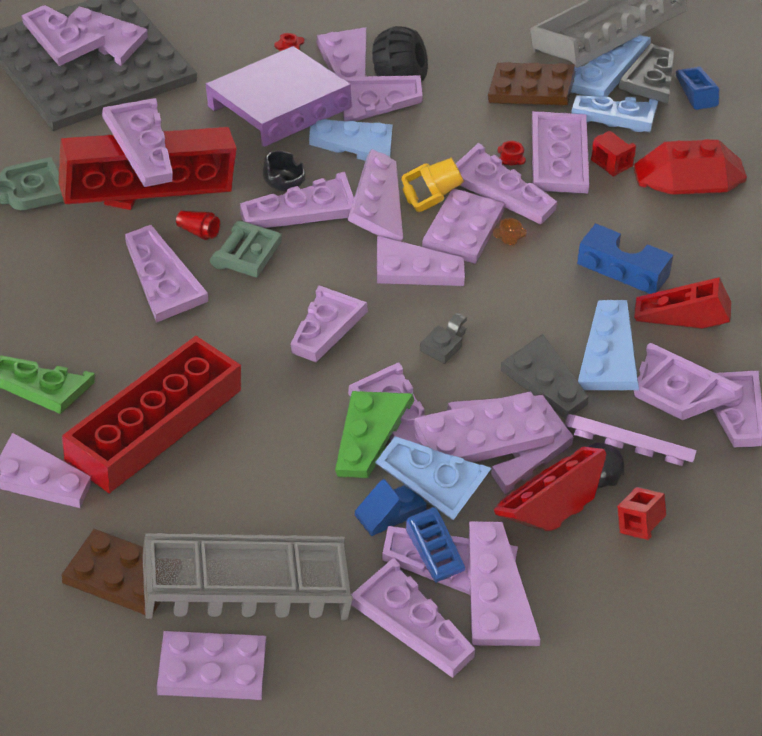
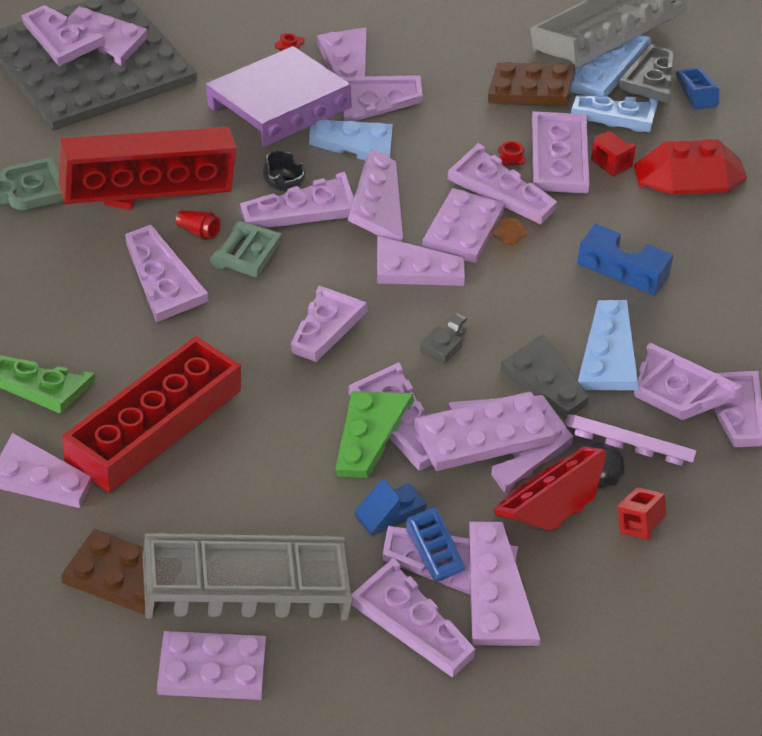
(141, 138): lavender wing -> none
(400, 53): black wheel -> none
(433, 475): light blue wing -> none
(440, 179): yellow piece -> none
(690, 305): red slope -> none

